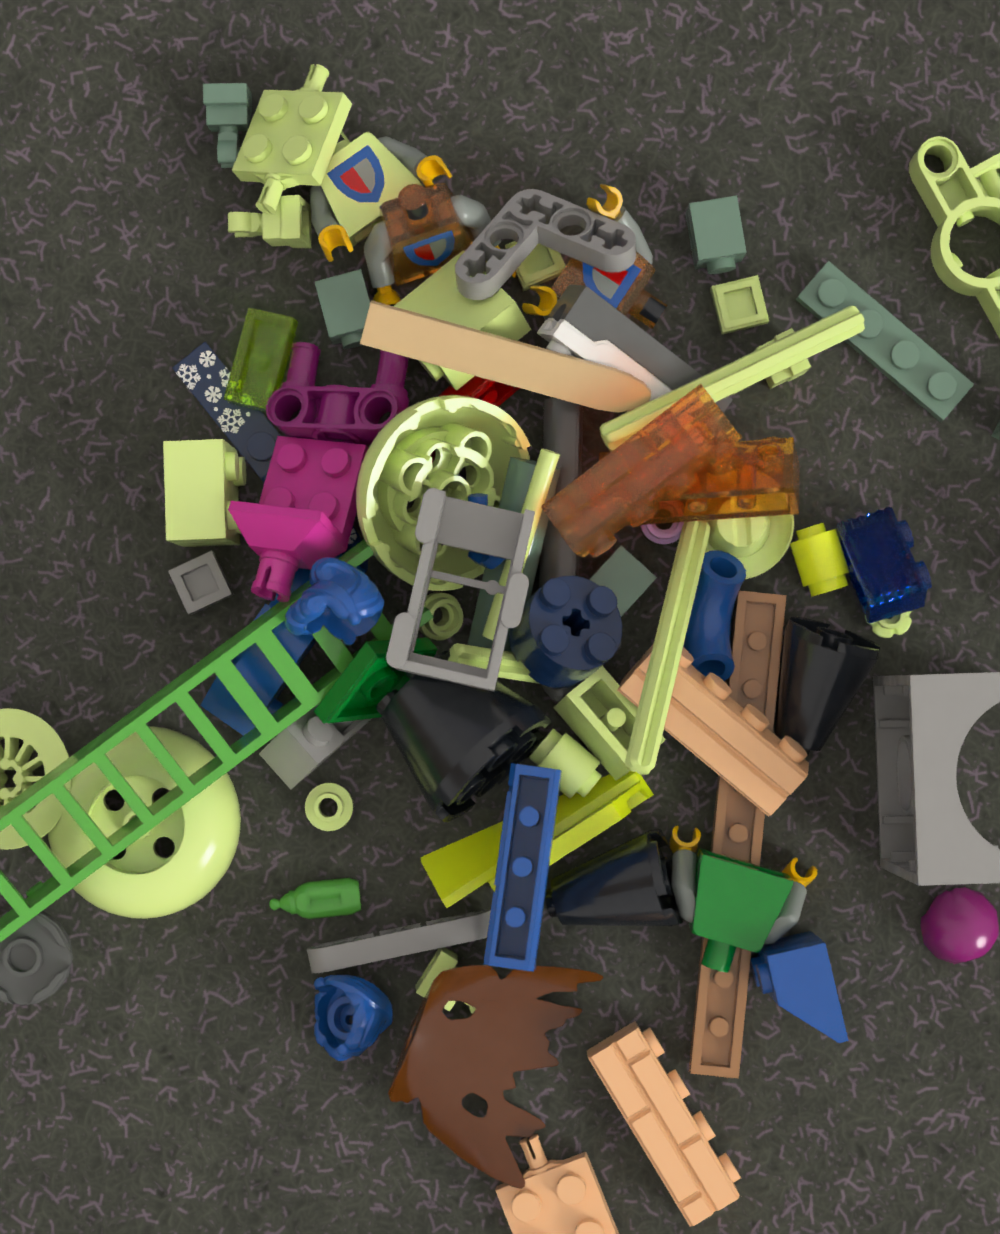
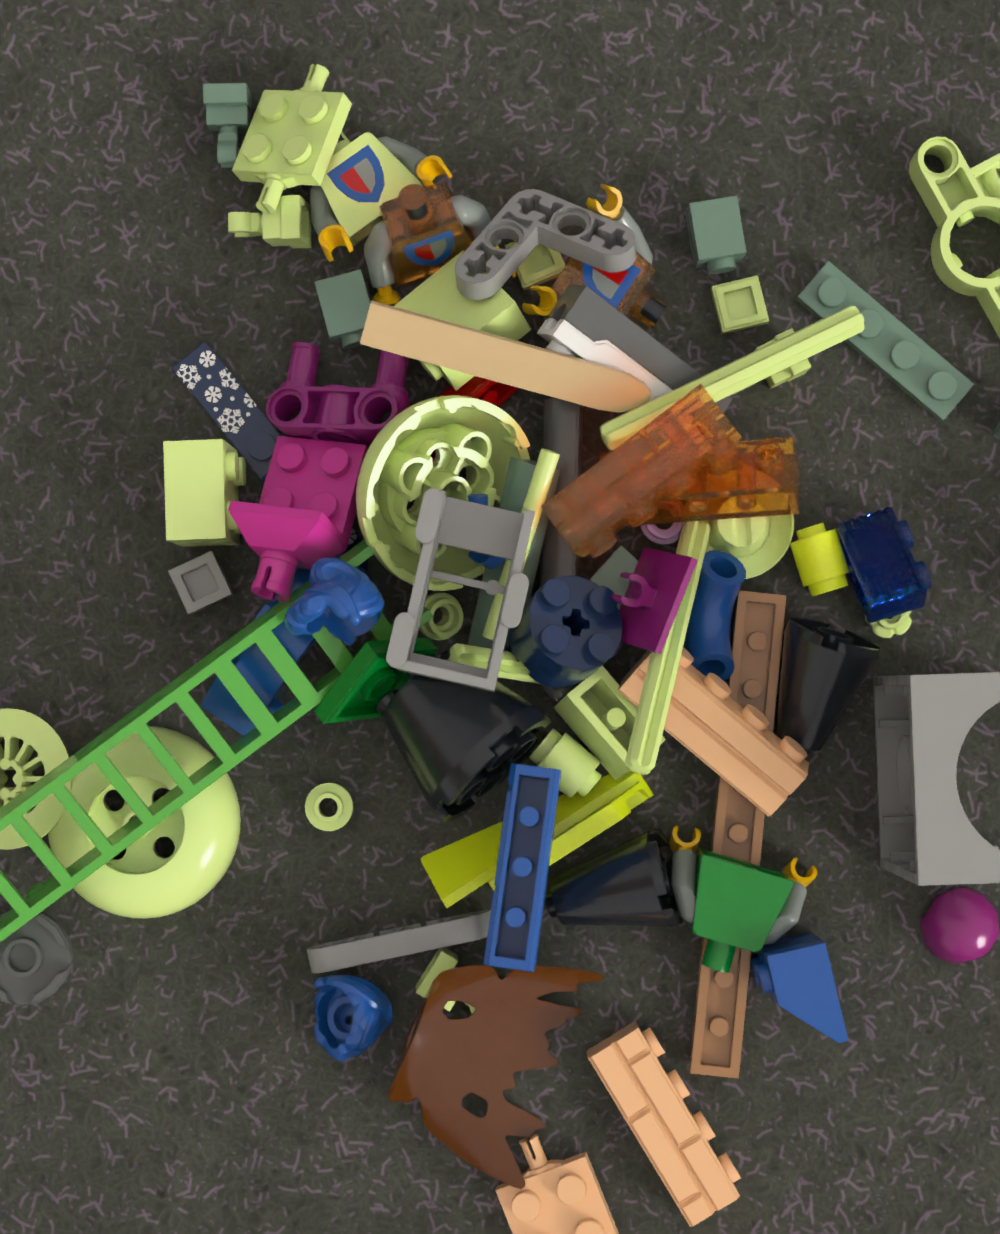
(260, 358): clear neon green plate -> none
(306, 746): light grey slope -> none
(321, 899): bright green piece -> none
(653, 598): none -> magenta piece

